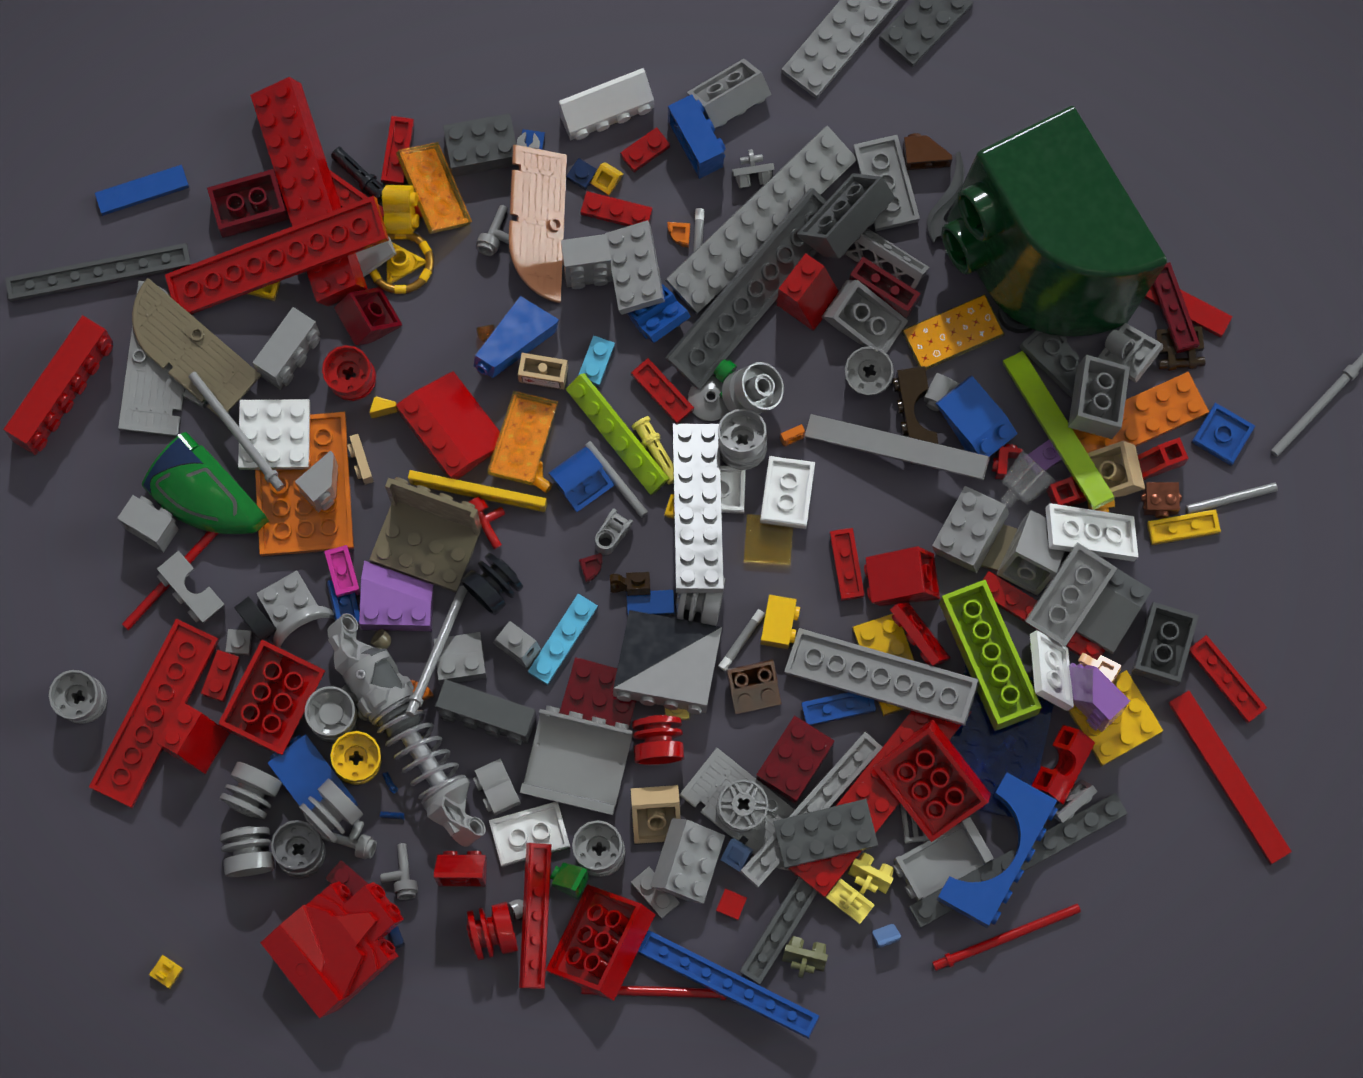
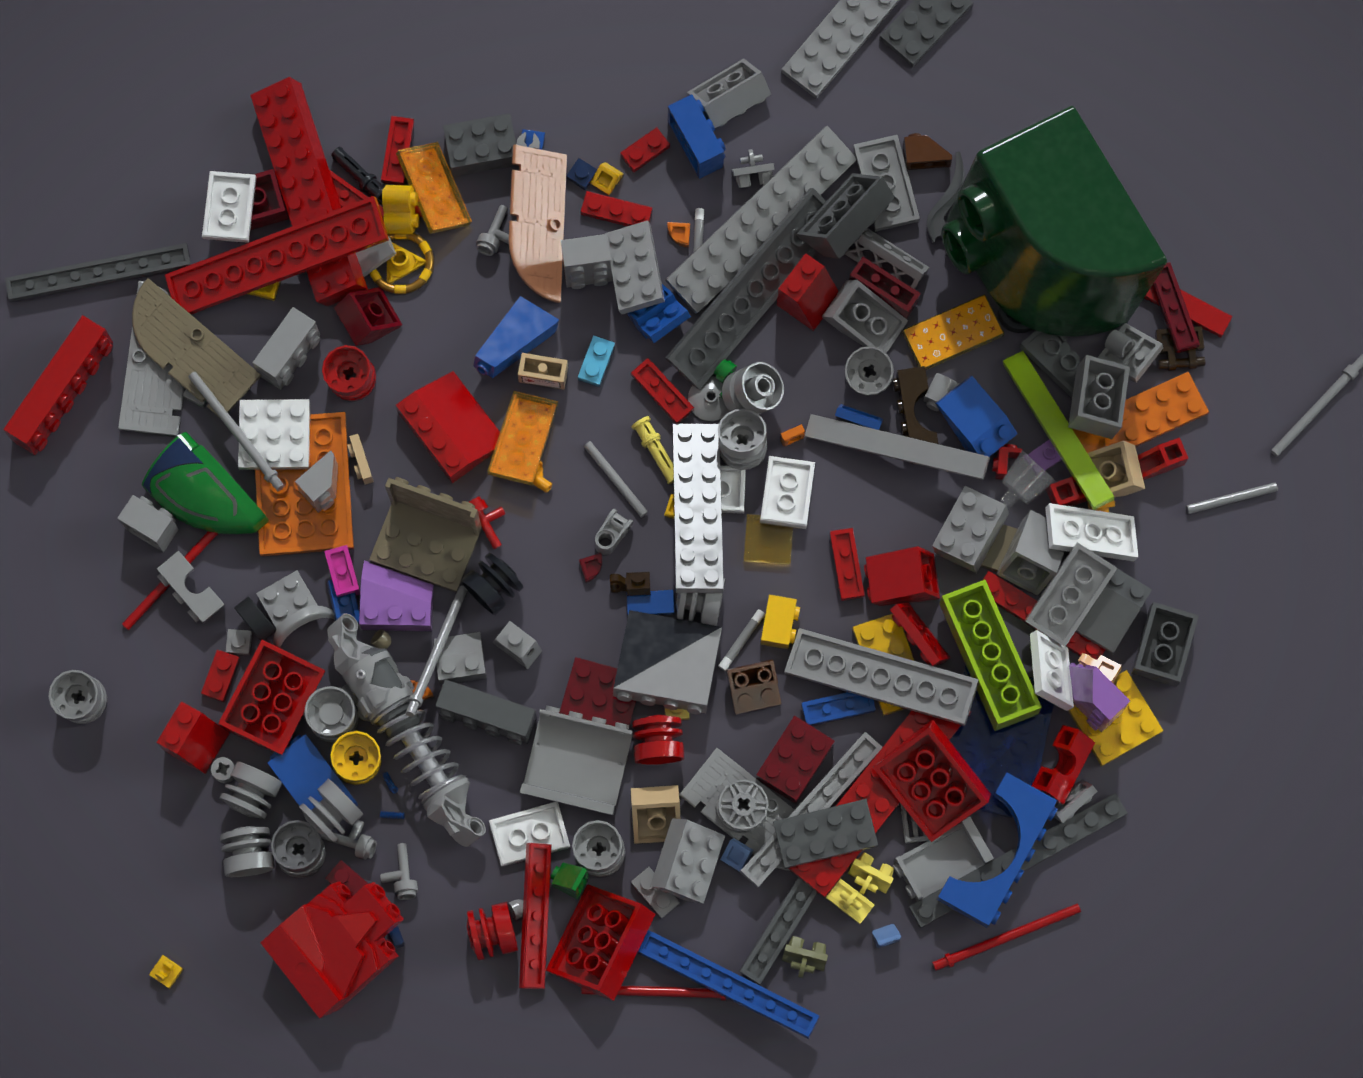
(141, 190): blue tile -> none
(165, 686): red plate -> none
(225, 772): none -> light grey wheel
(229, 206): none -> white tile
(382, 407): yellow slope -> none
(461, 870): red slope -> none
(476, 490): yellow tile -> none
(484, 332): clear orange hinge -> none
(497, 787): light grey brick -> none
(562, 639): medium azure plate -> none
(581, 478): blue brick -> none
(606, 104): white slope -> none
(617, 434): lime plate -> none
(731, 904): red tile -> none
(859, 417): none -> blue tile
(1161, 499): copper head -> none
(1183, 527): yellow tile -> none
(1223, 434): blue tile -> none
(1227, 679): red plate -> none
(1229, 777): red tile -> none

